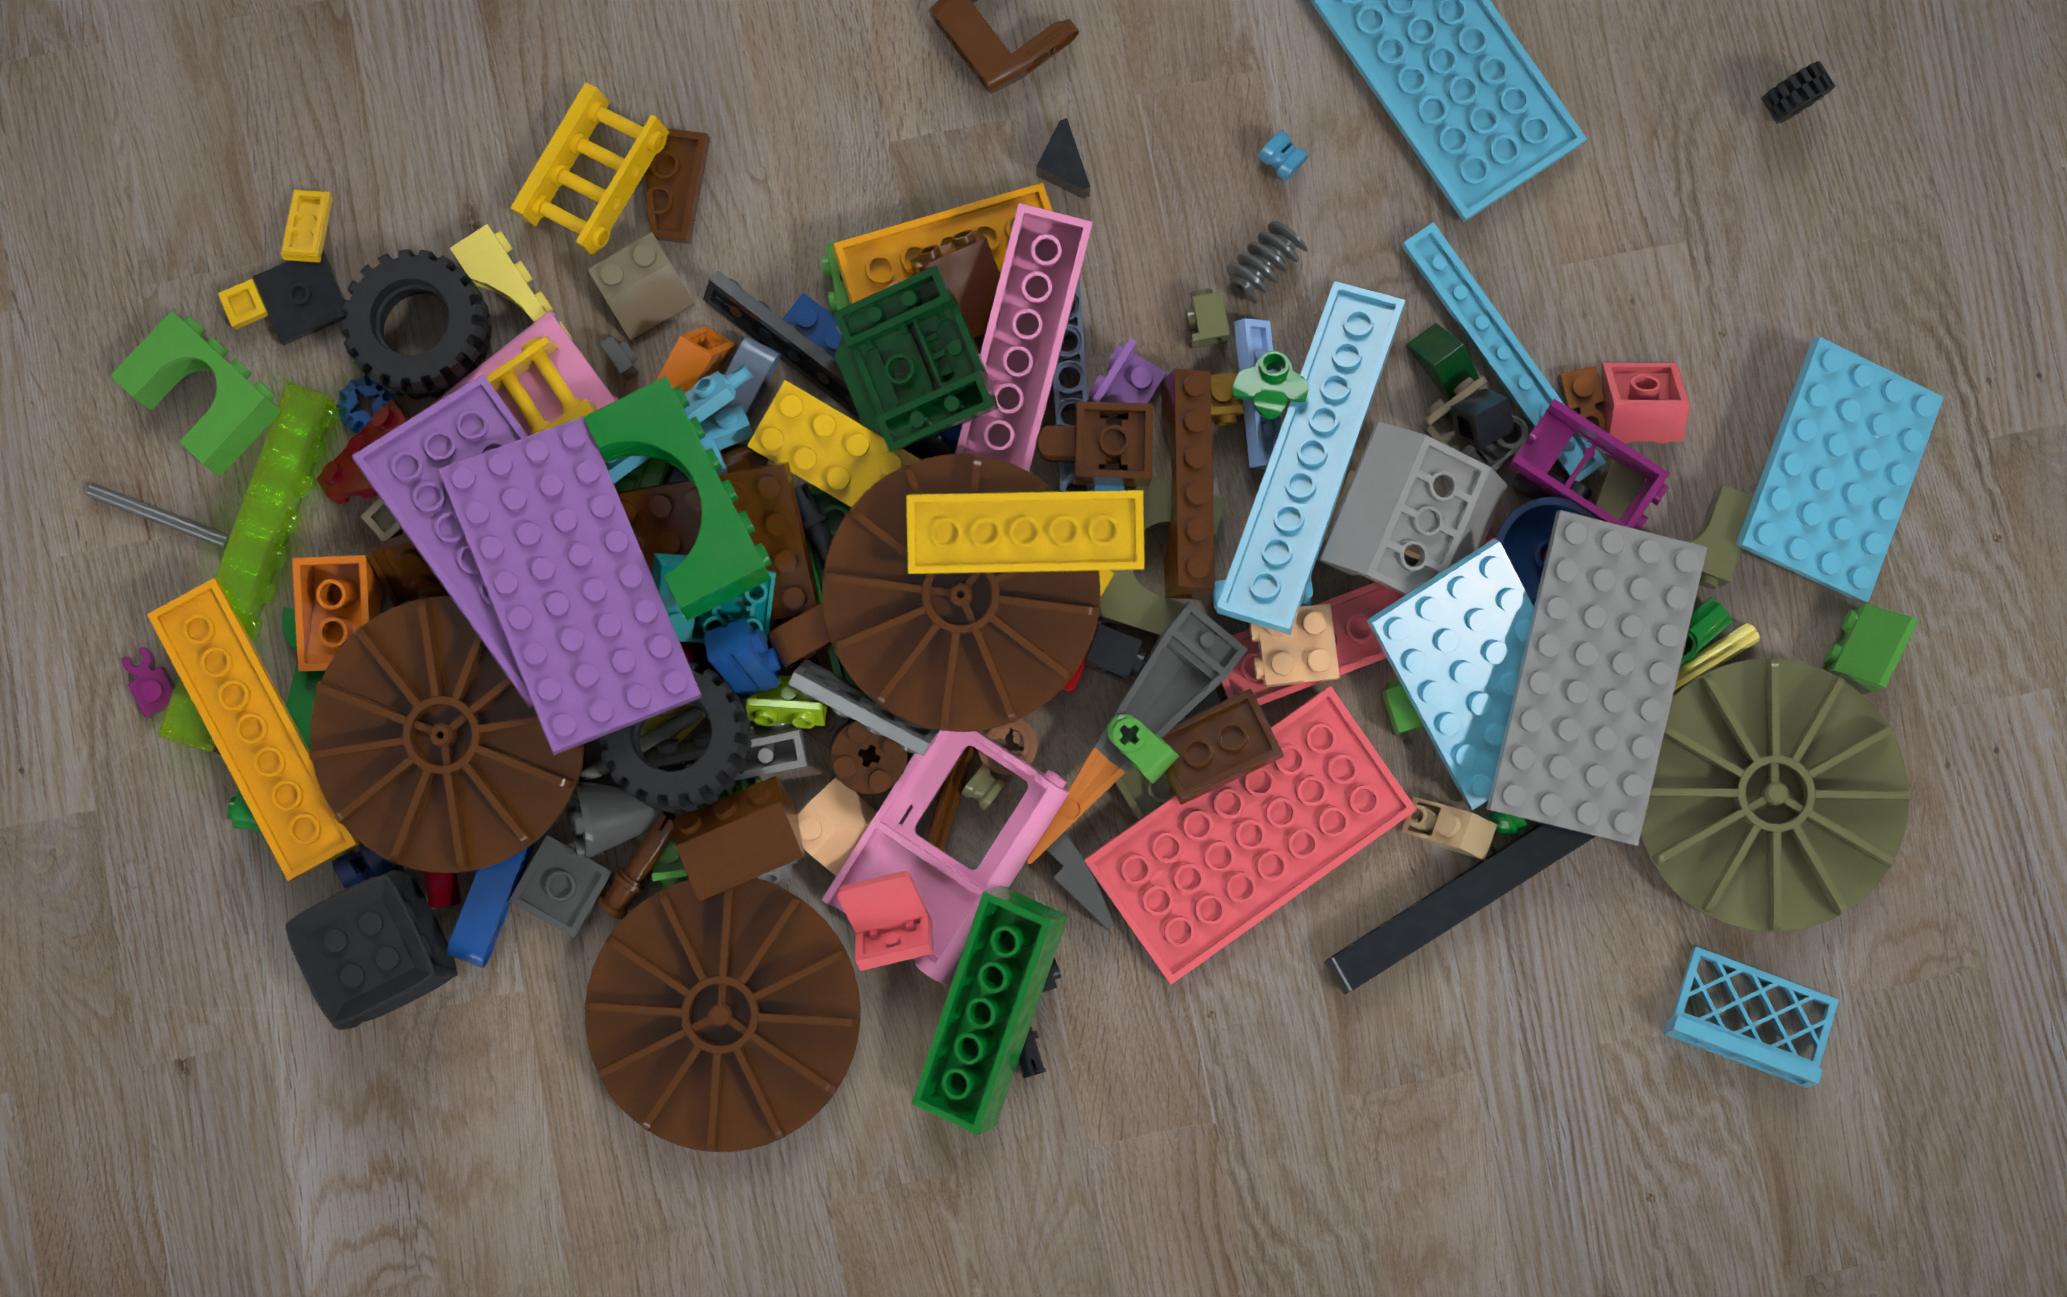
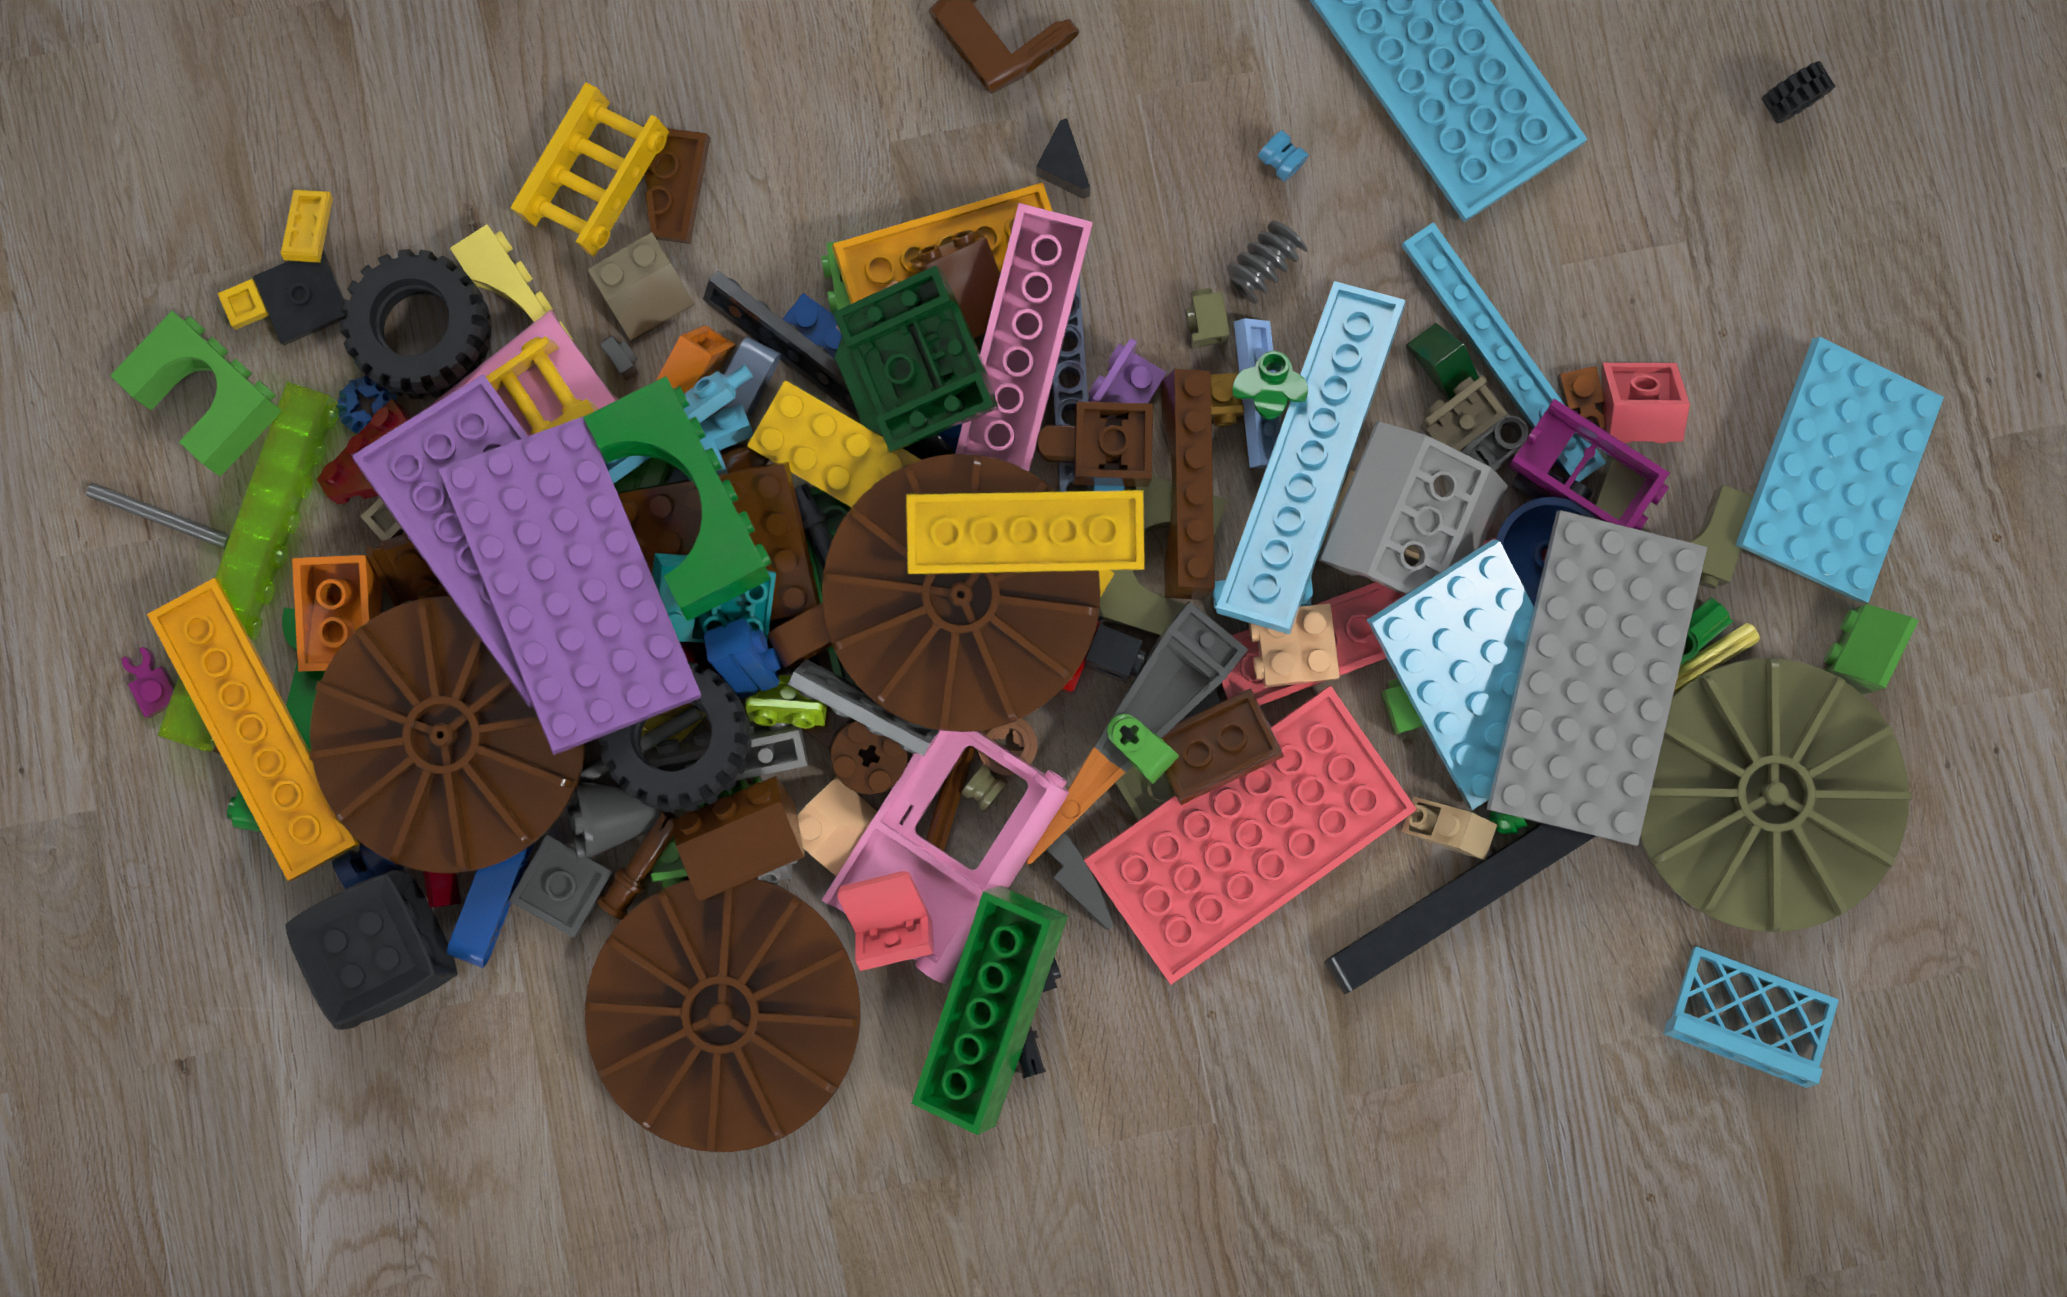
(1482, 418): black panel -> none

